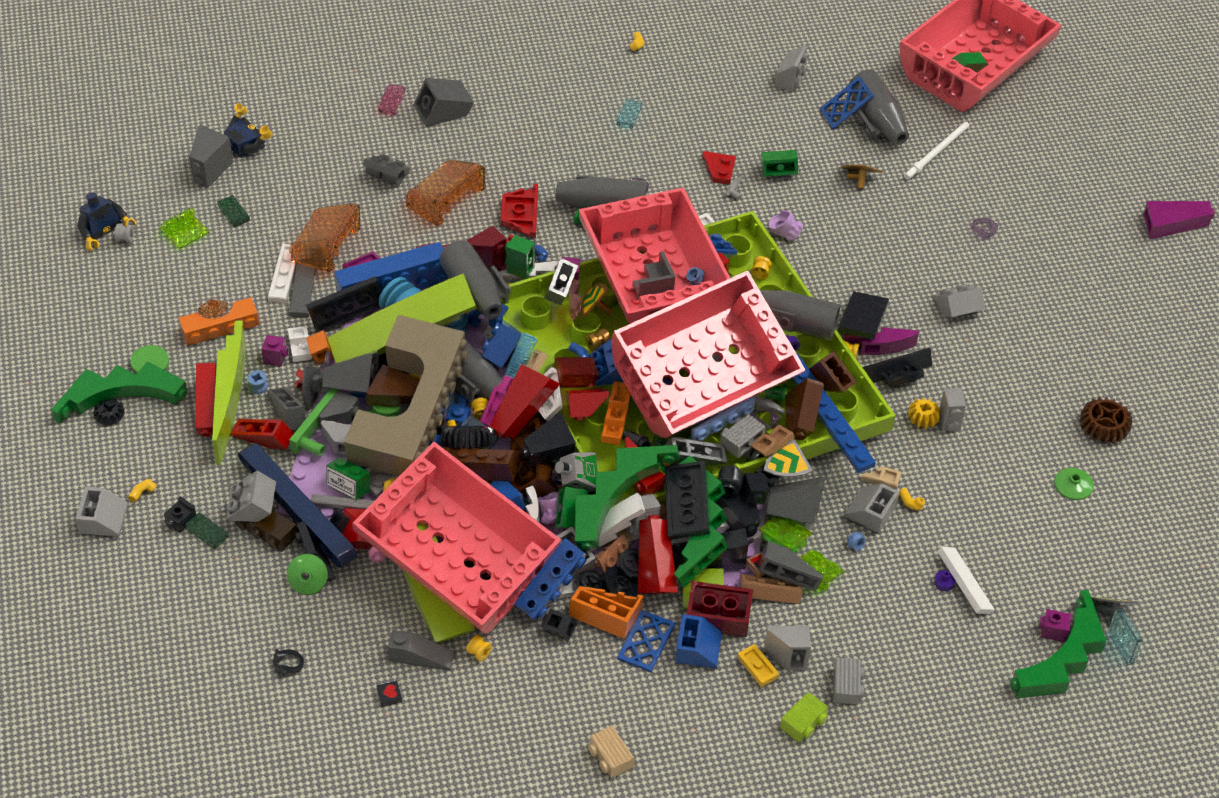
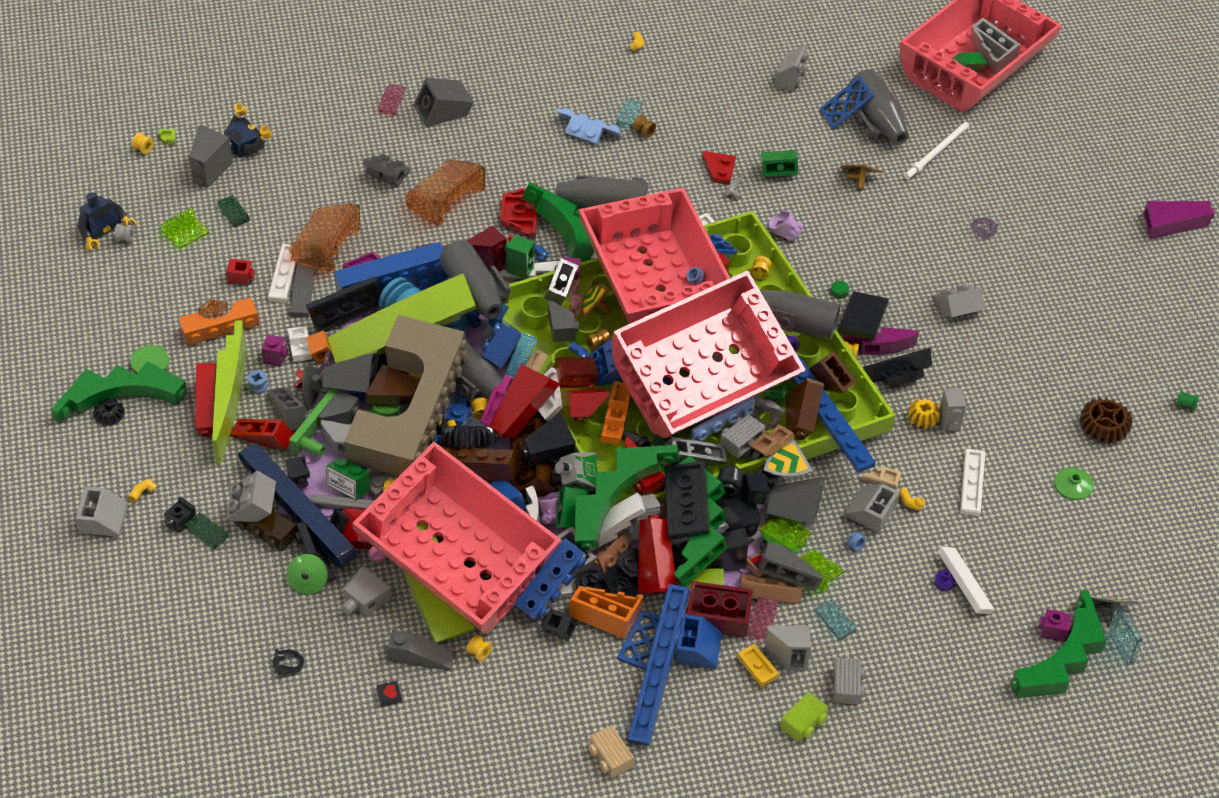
(142, 143): none -> yellow wheel
(167, 136): none -> lime tile
(240, 271): none -> red brick
(298, 471): none -> black brick
(365, 593): none -> light grey torso
(561, 215): none -> green arch
(562, 323): none -> dark grey slope
(586, 129): none -> light blue bracket
(644, 126): none -> pearl gold wheel
(659, 278): dark grey panel -> none
(659, 665): none -> blue plate
(763, 617): none -> clear pink slope
(835, 619): none -> clear light blue tile
(839, 289): none -> green tile
(972, 482): none -> white tile
(994, 45): none -> light grey wedge
(1187, 400): none -> green bush

